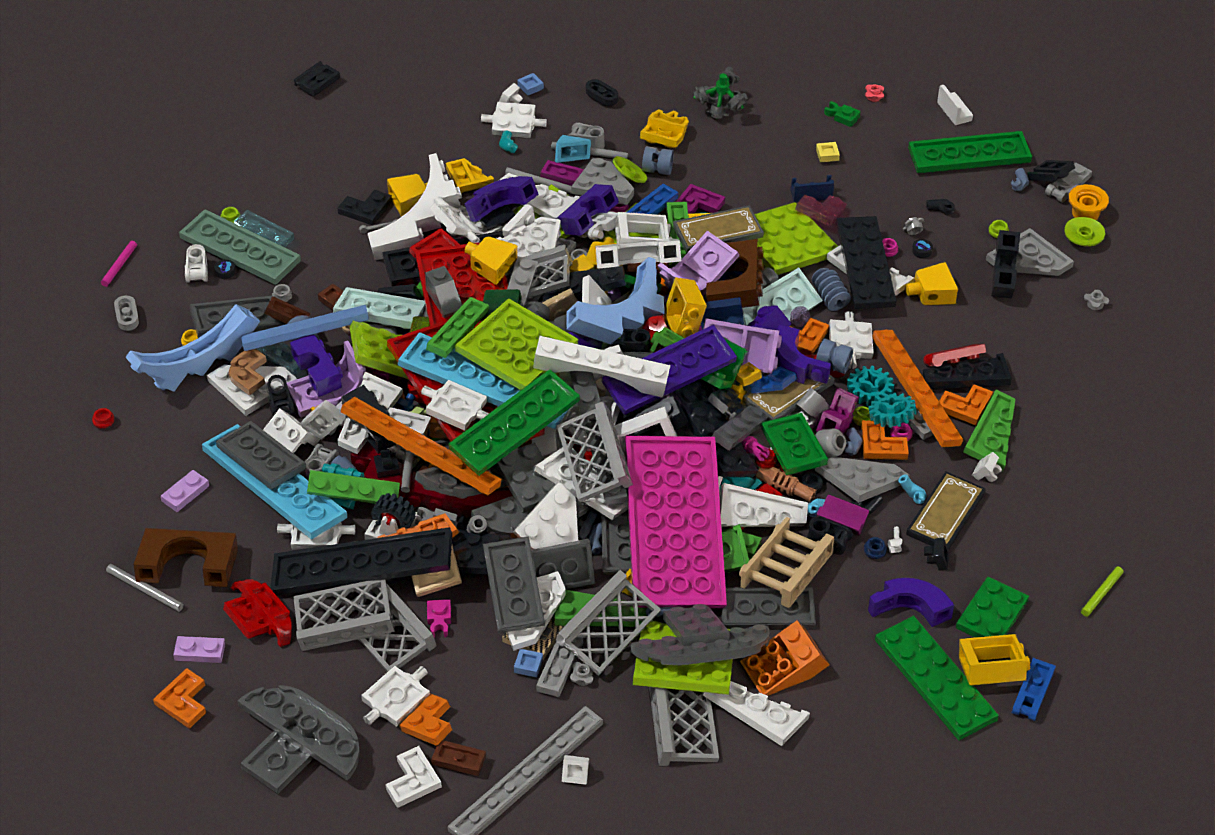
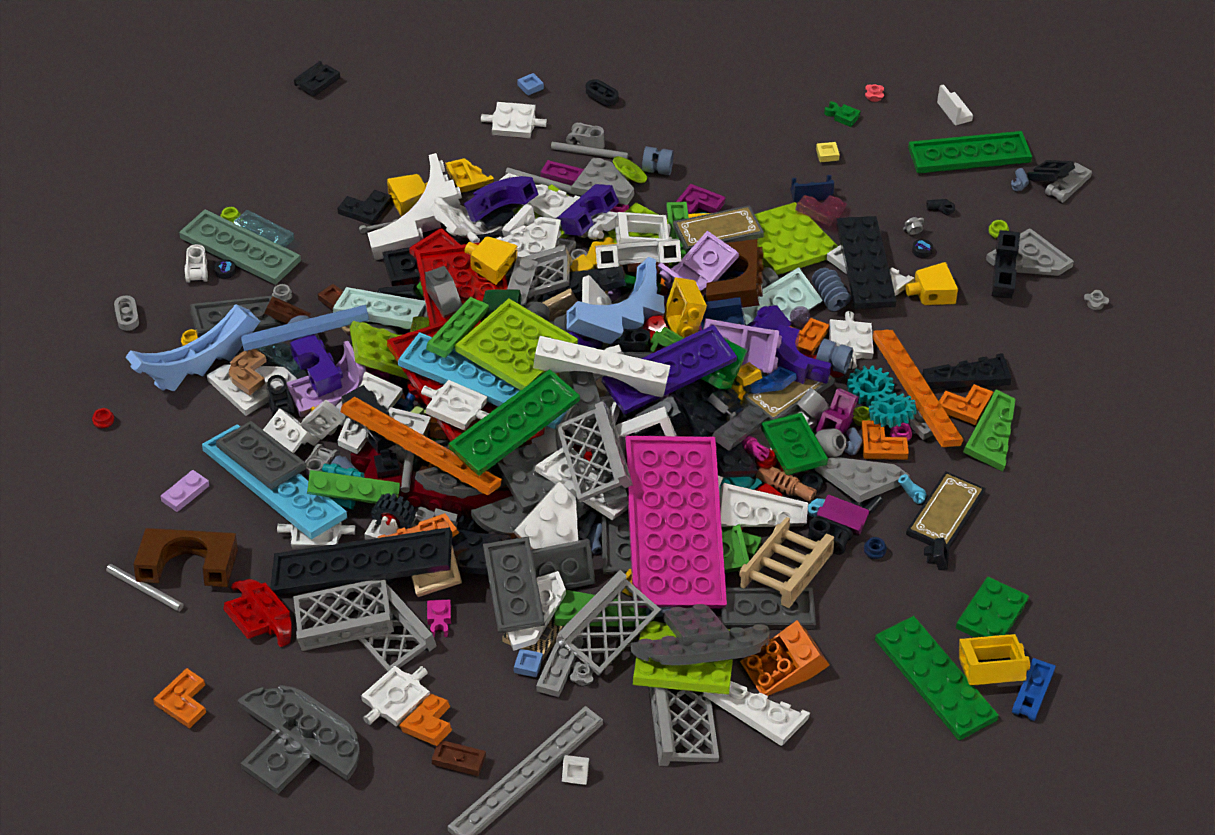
(118, 263): dark pink bar -> none
(199, 649): lavender plate -> none
(418, 778): white plate -> none
(471, 528): light grey pin -> none
(506, 143): teal arm -> none
(510, 95): white tile -> none
(572, 148): medium azure slope -> none
(655, 201): blue plate -> none
(665, 128): yellow plate -> none
(714, 94): dark grey plant -> none
(890, 247): dark pink plate -> none
(894, 545): white hand -> none
(913, 594): dark purple arch -> none
(954, 355): plate -> none
(987, 468): white tile -> none
(1084, 231): lime dish -> none
(1088, 201): light orange piece -> none
(1102, 591): lime bar -> none

